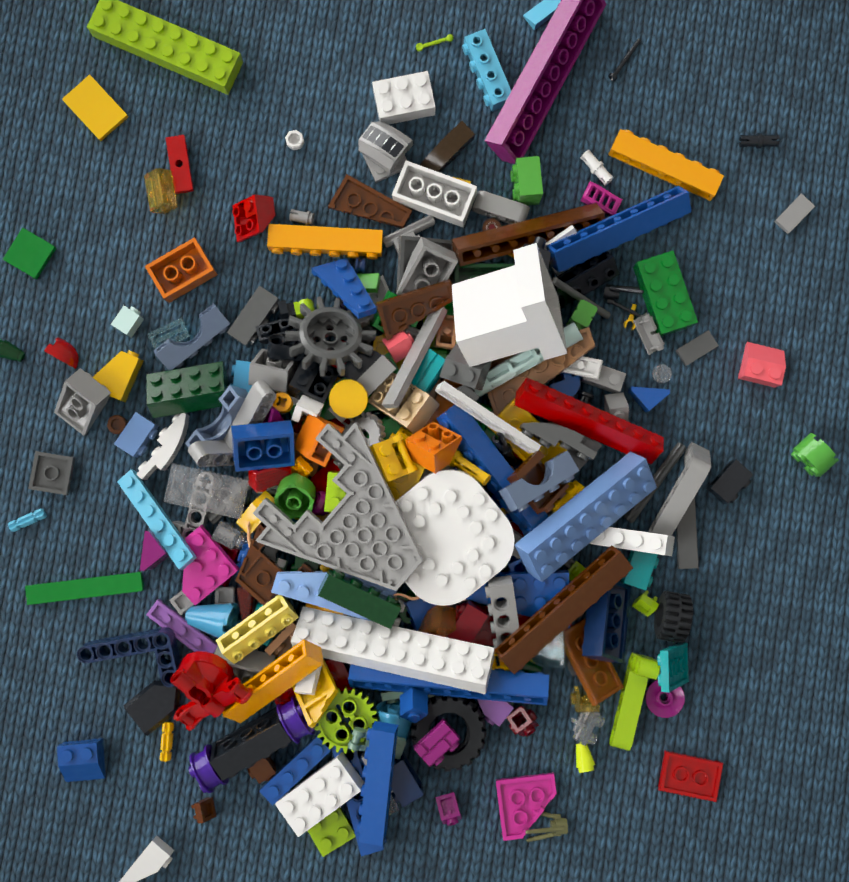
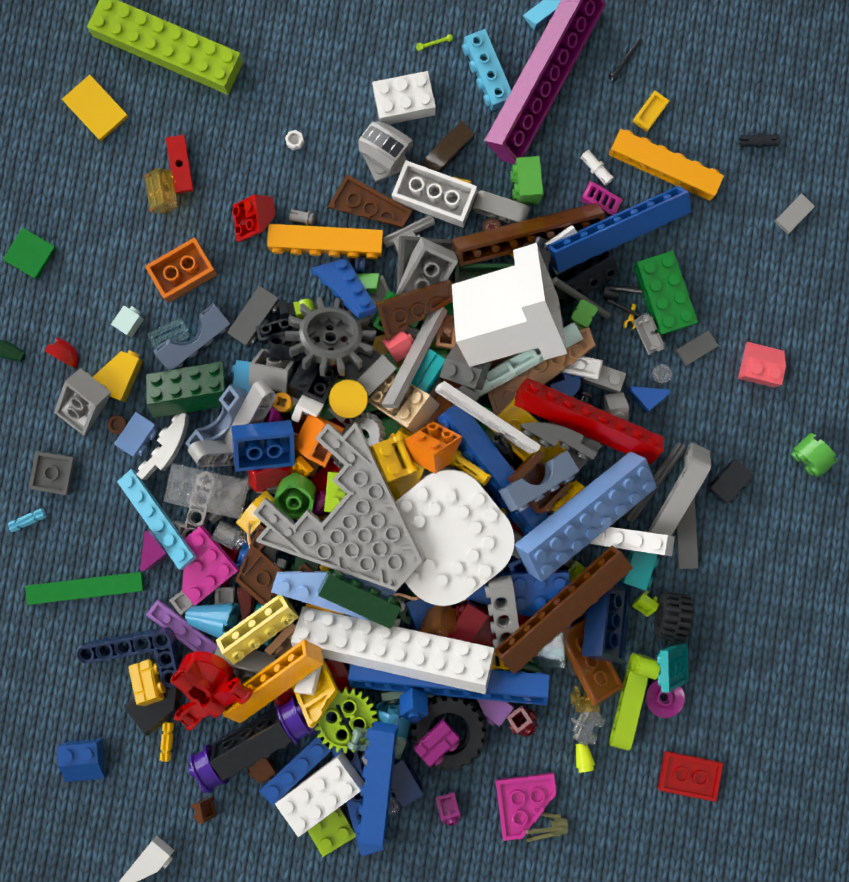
(146, 682): none -> yellow brick
(650, 111): none -> yellow tile

